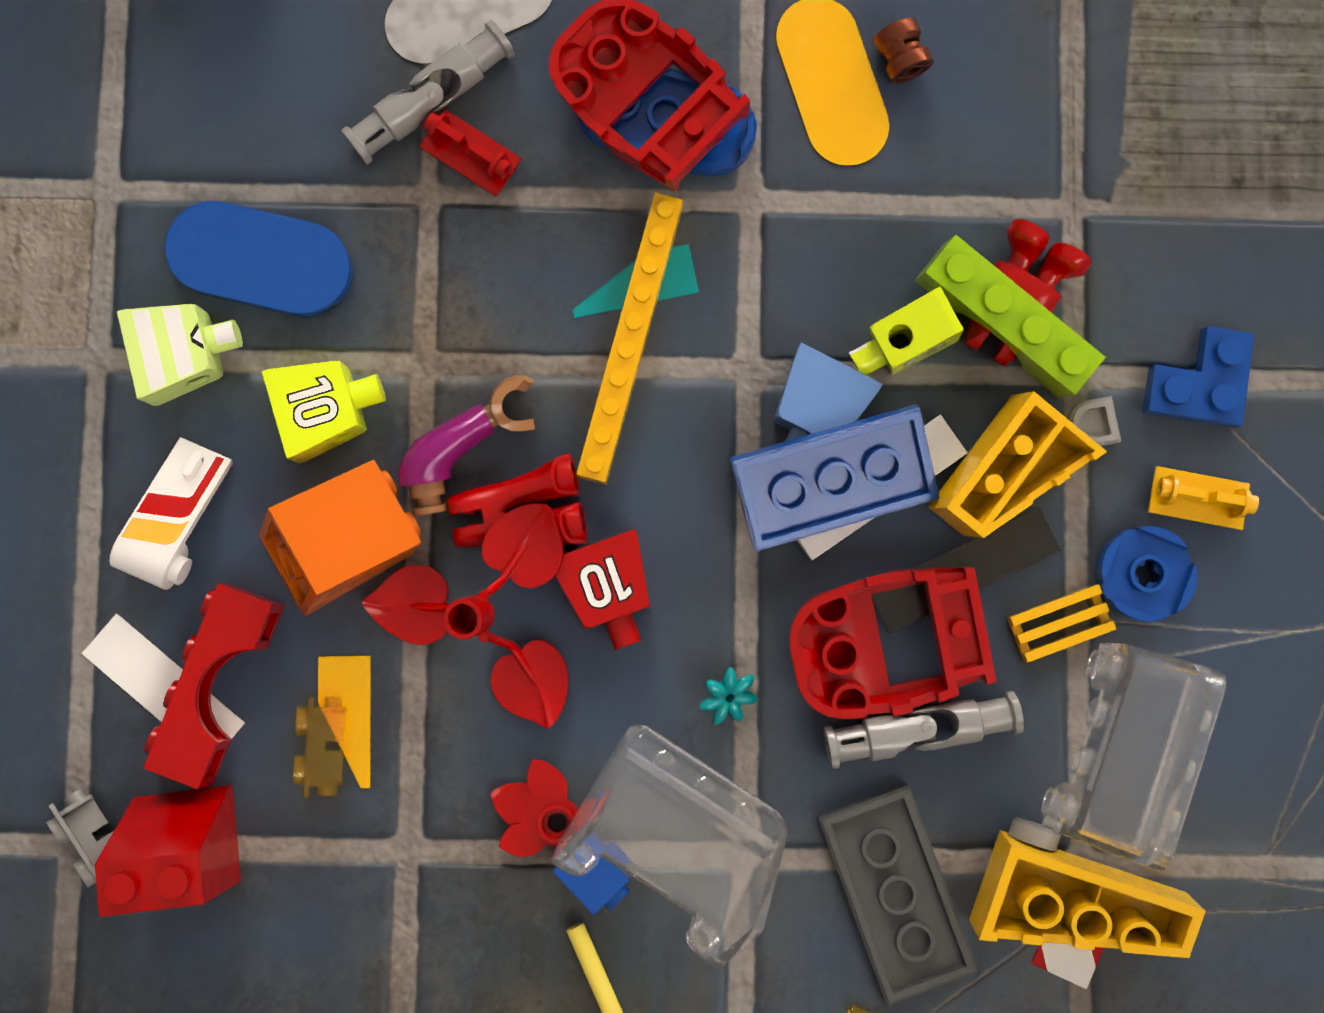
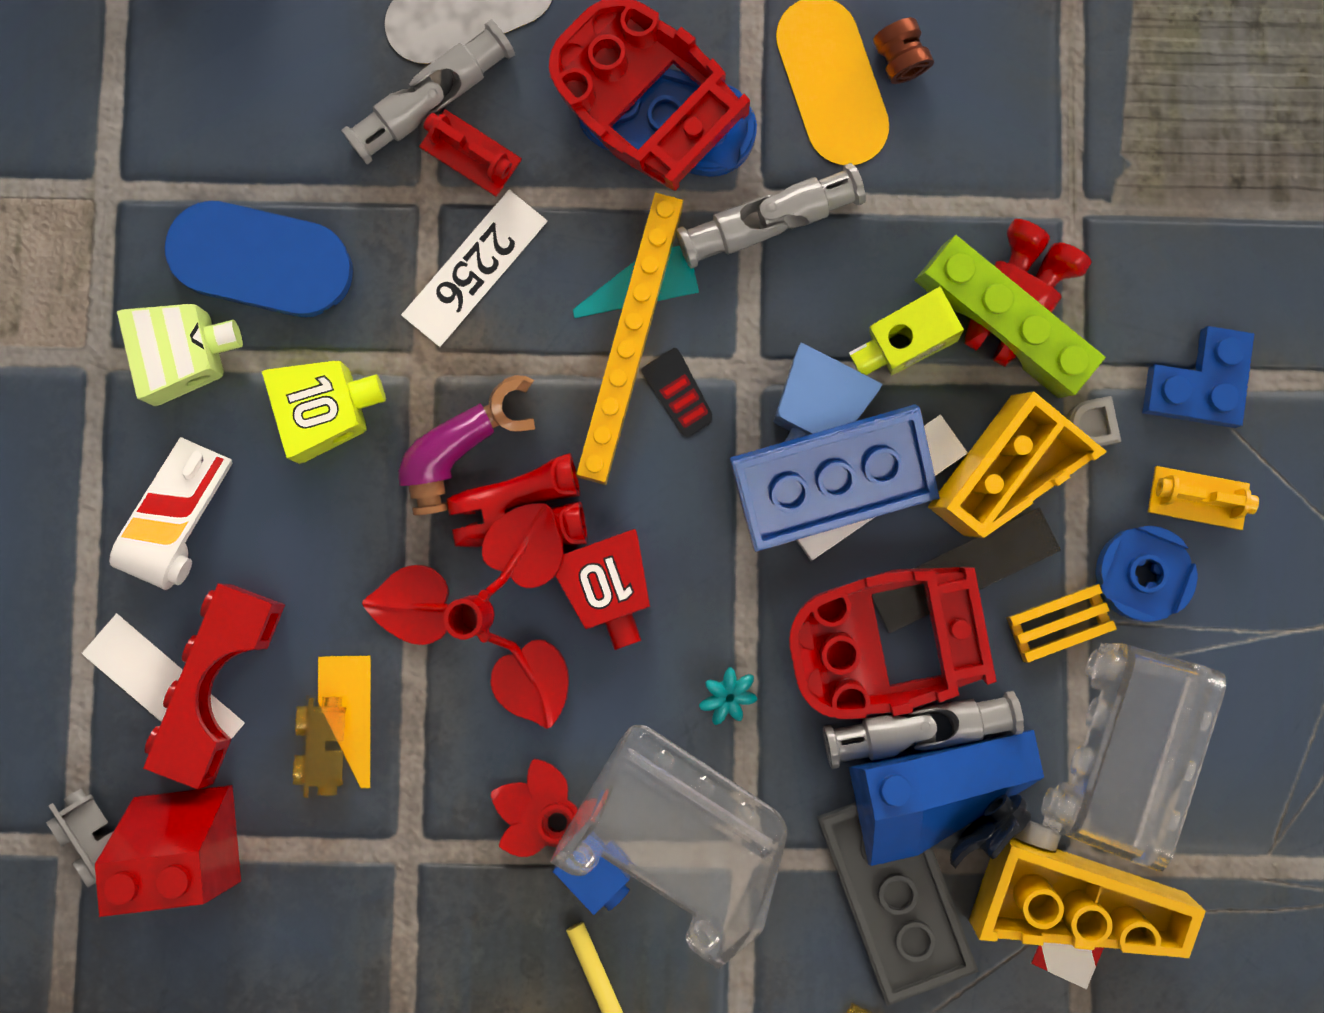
(338, 535): orange slope -> none
(474, 268): none -> white sticker
(678, 392): none -> black sticker
(792, 208): none -> light grey piece
(931, 794): none -> blue wedge
(993, 831): none -> black plate

